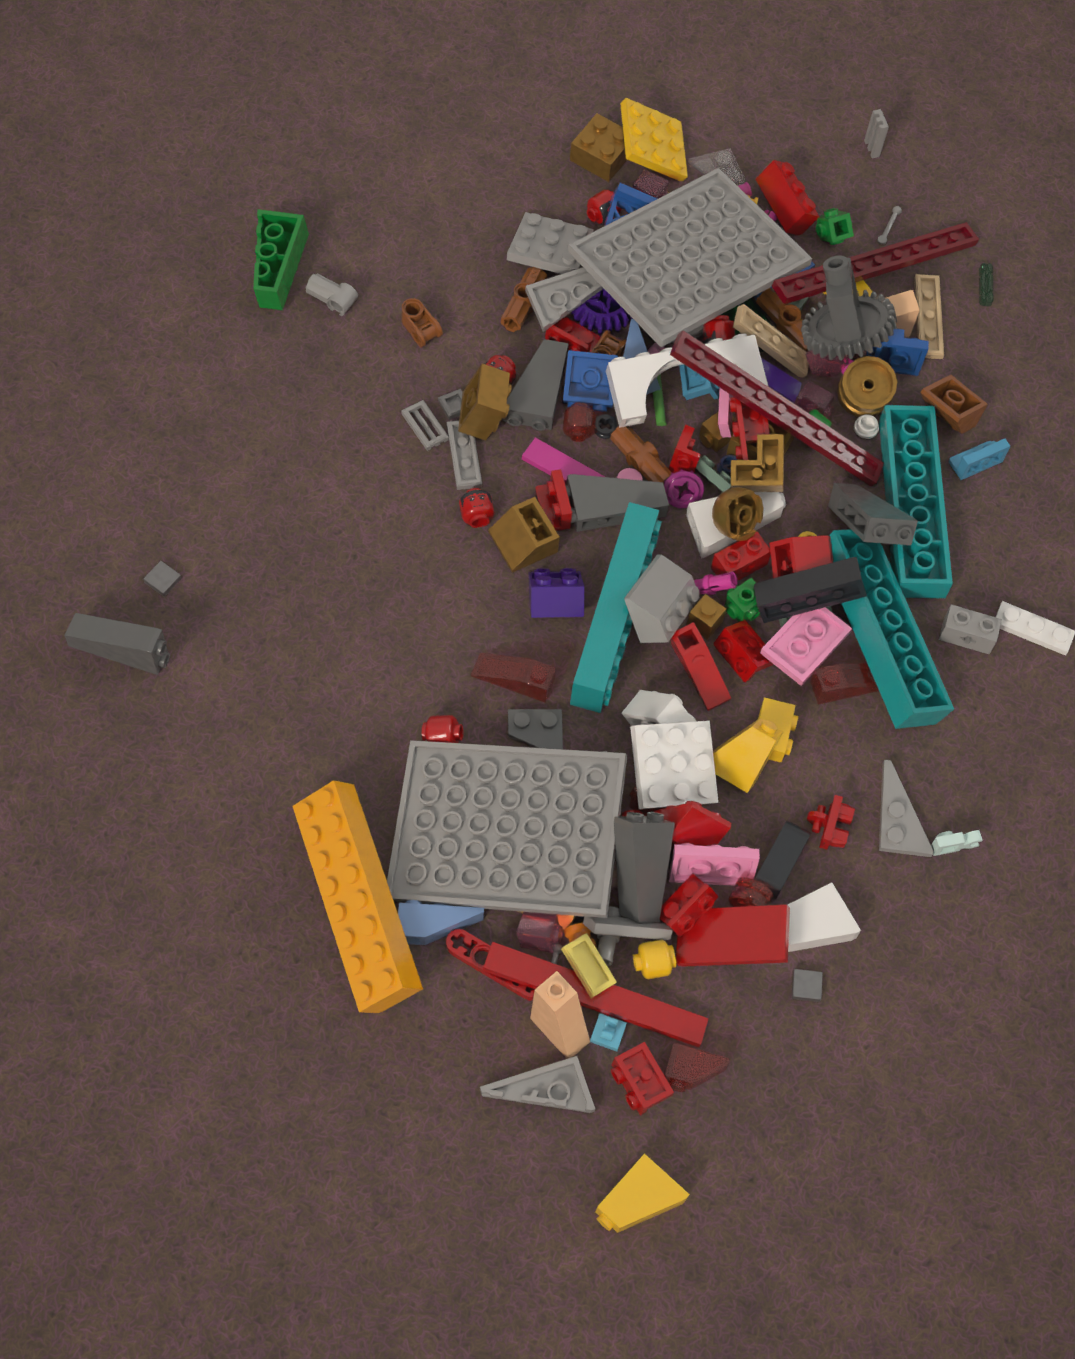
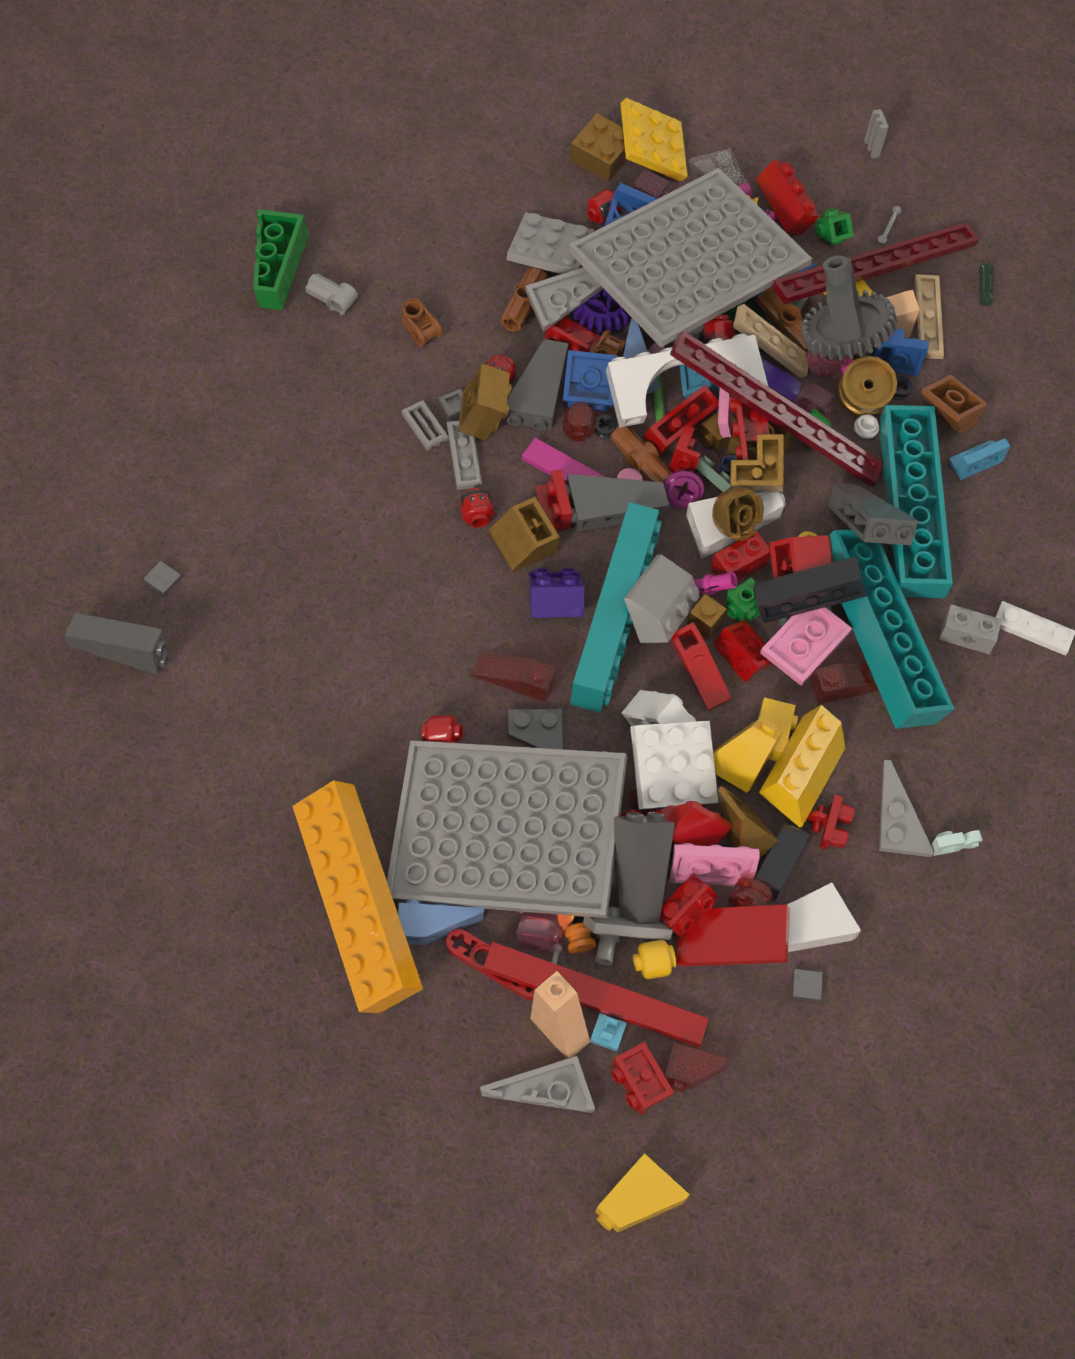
(588, 965): light yellow tile -> none
(690, 412): none -> red brick
(746, 826): none -> pearl gold slope
(805, 765): none -> yellow slope
(903, 393): none -> black bush

